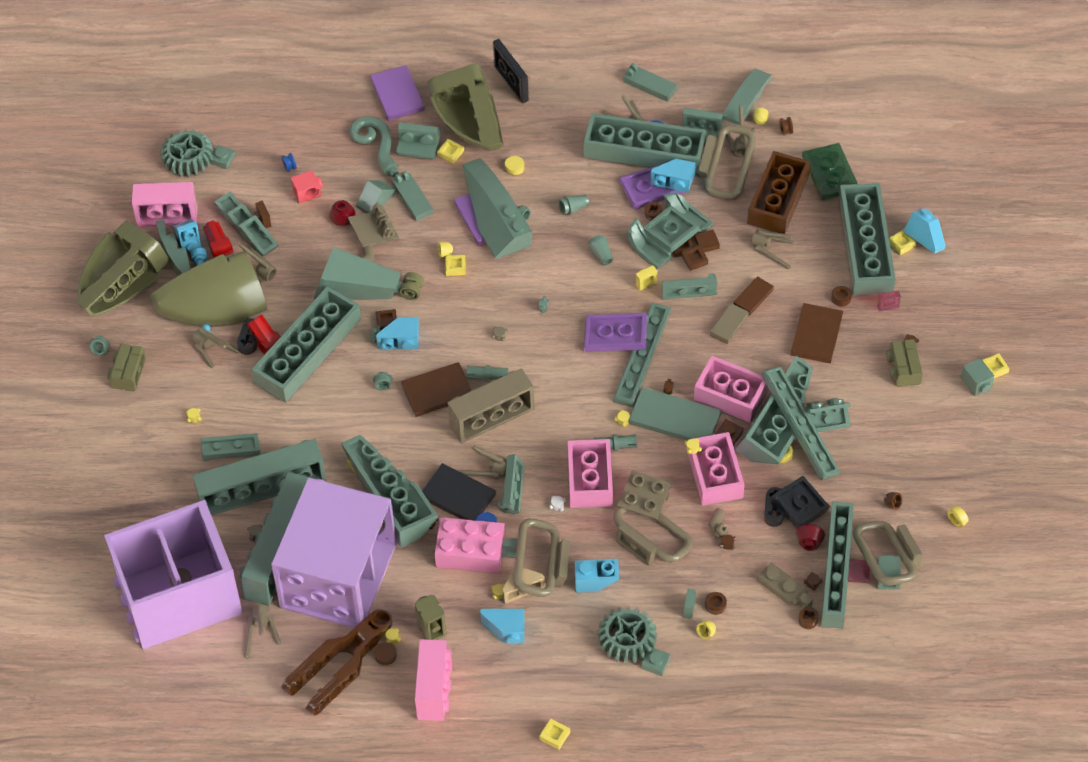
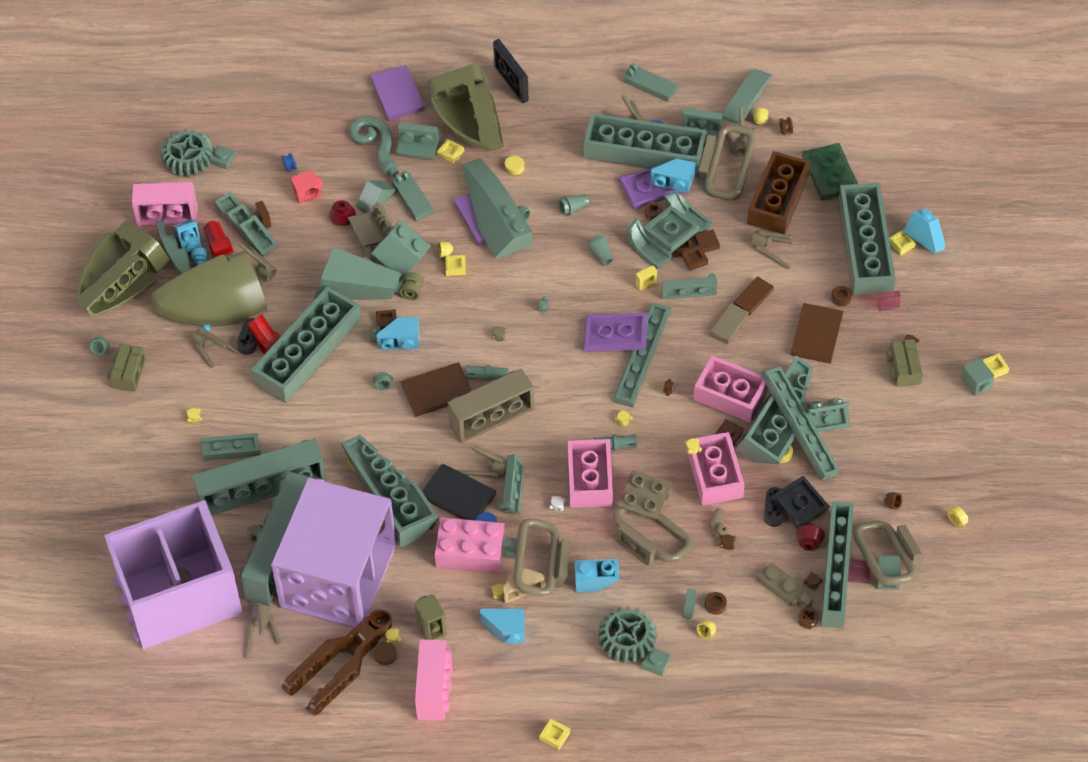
(400, 249): none -> sand green slope
(673, 415): sand green tile -> none

